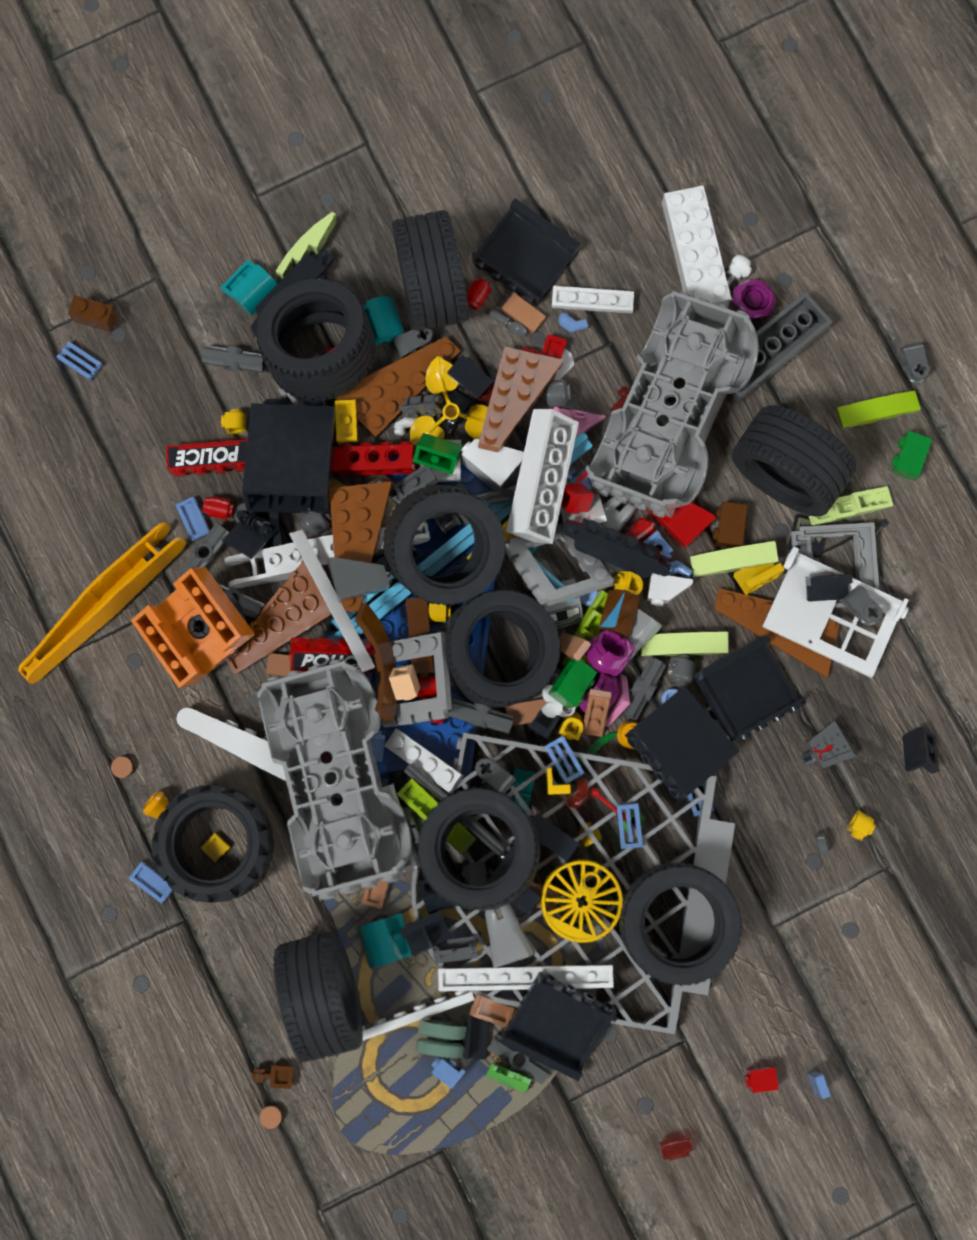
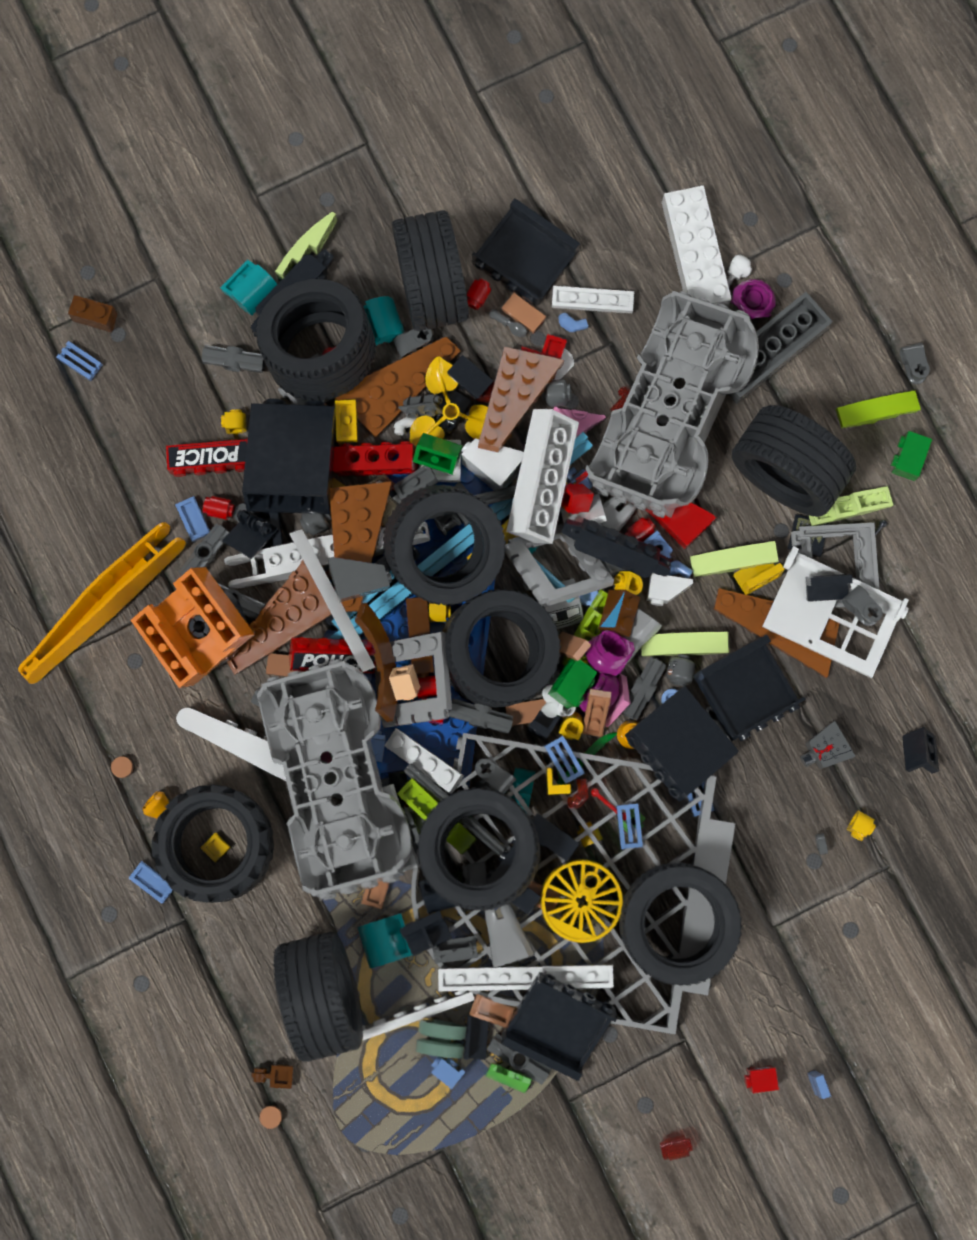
(731, 525): reddish brown brick -> none

